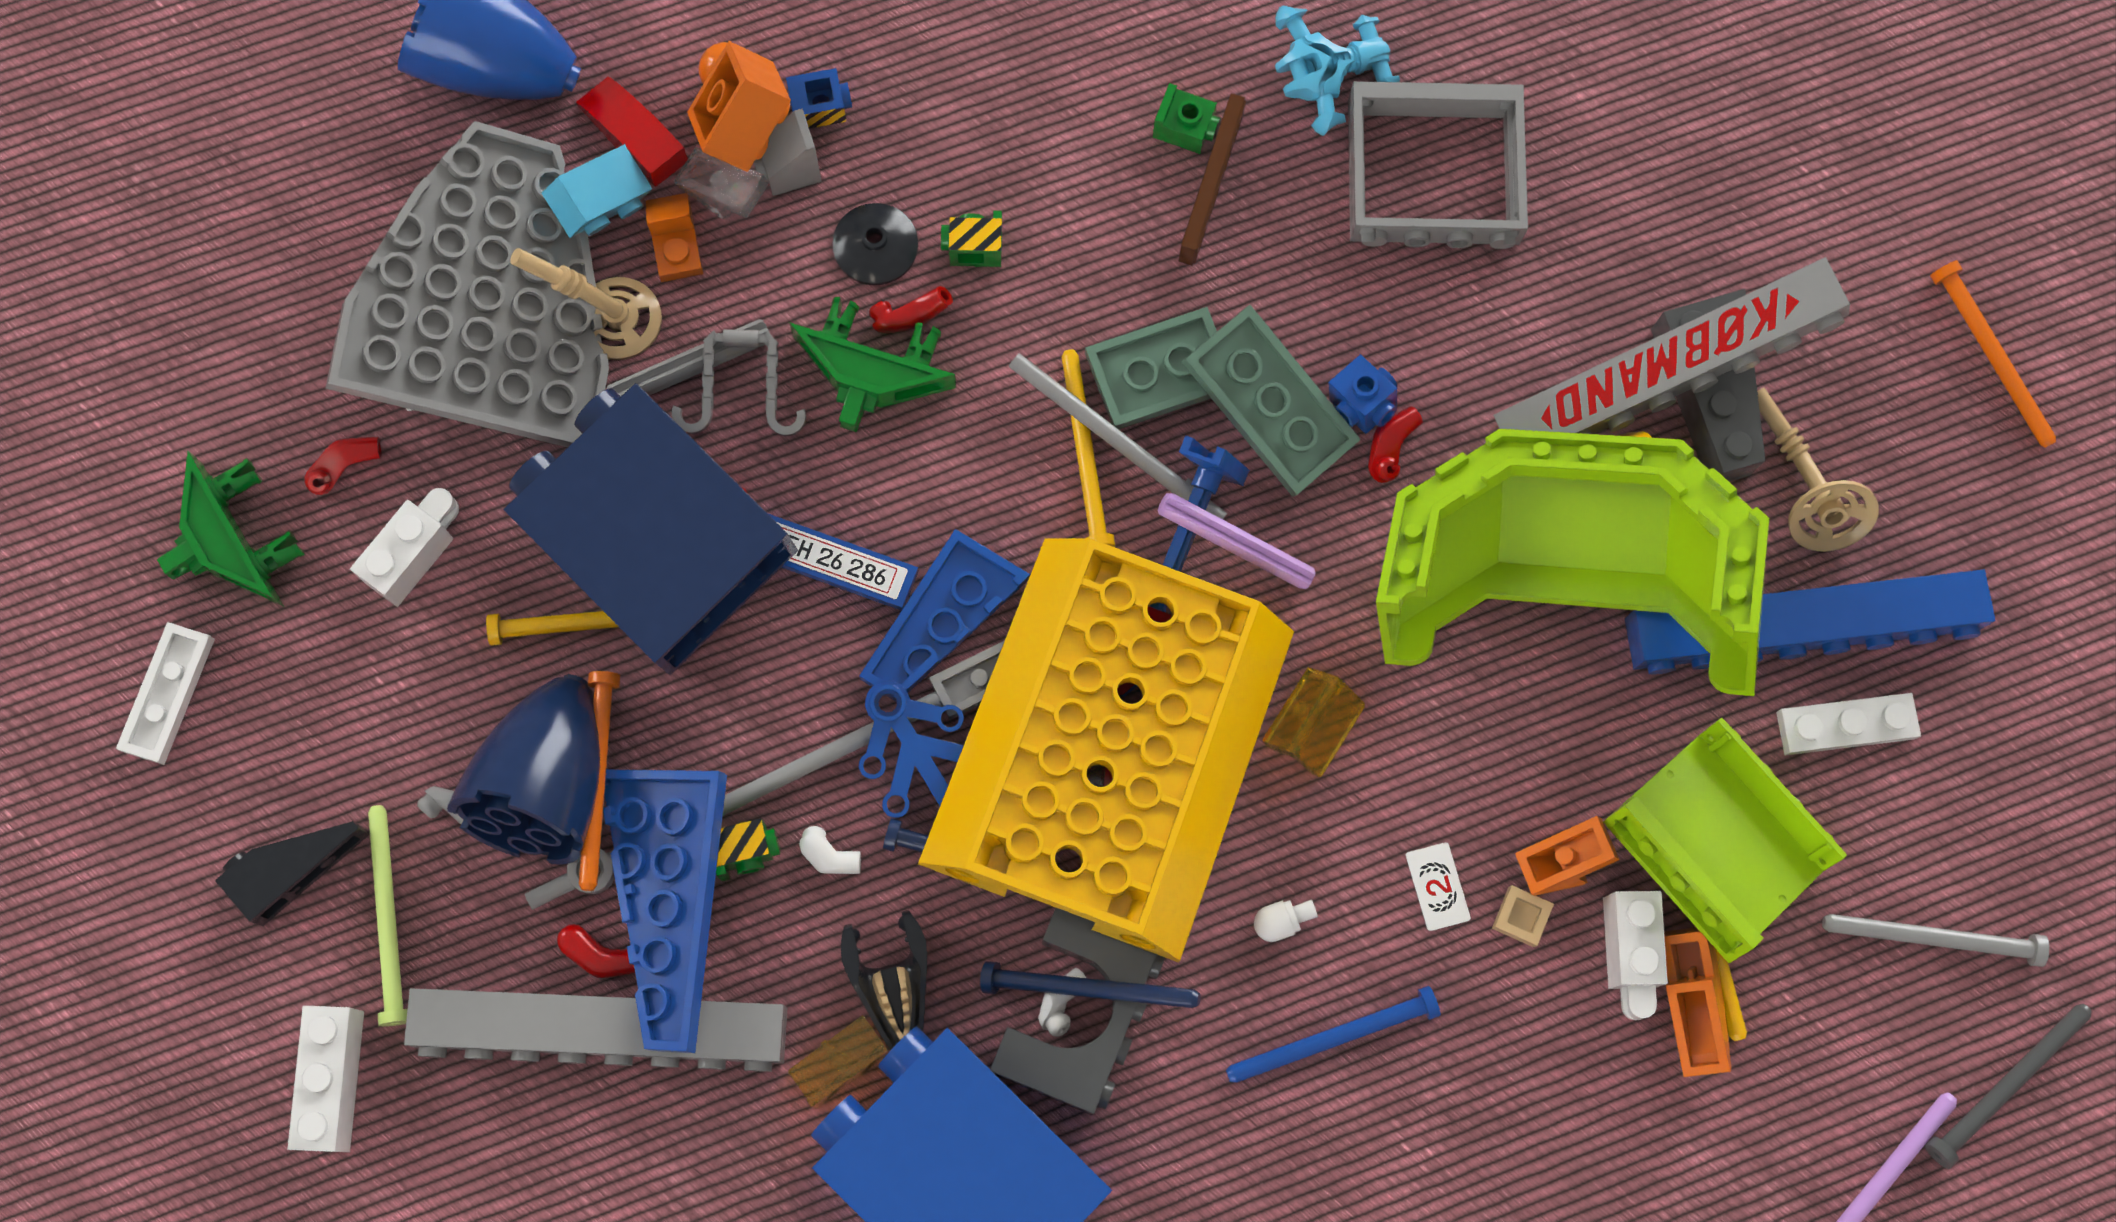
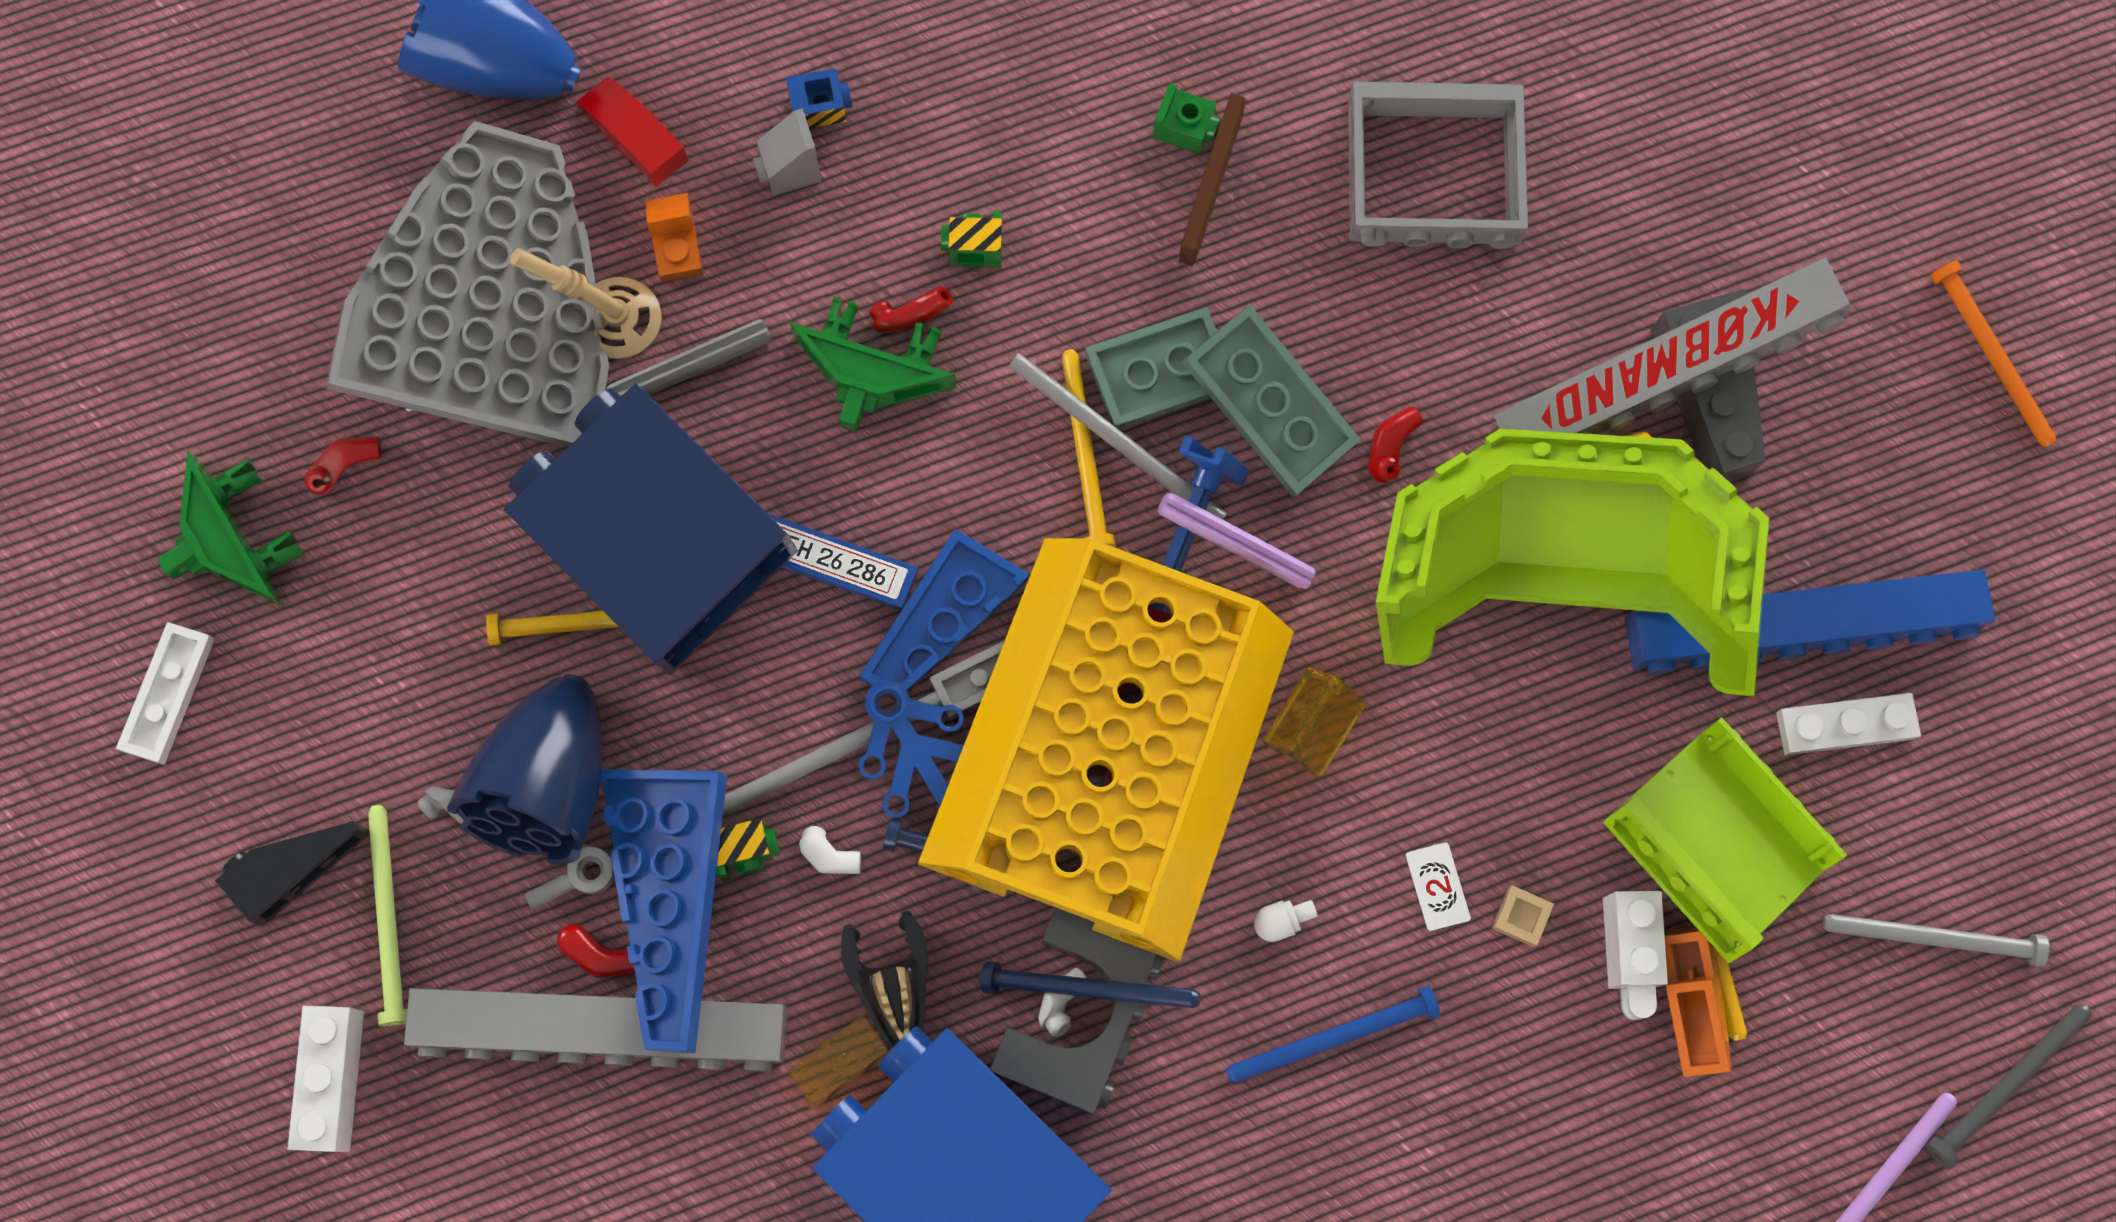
(407, 546): white brick -> none
(597, 191): medium azure brick -> none
(603, 684): orange bar -> none
(720, 185): clear slope -> none
(737, 104): orange brick -> none
(739, 338): light grey piece -> none
(880, 261): black dish -> none
(1321, 65): medium azure piece -> none
(1364, 394): blue brick -> none
(1567, 857): orange slope -> none
(1827, 495): tan dish -> none

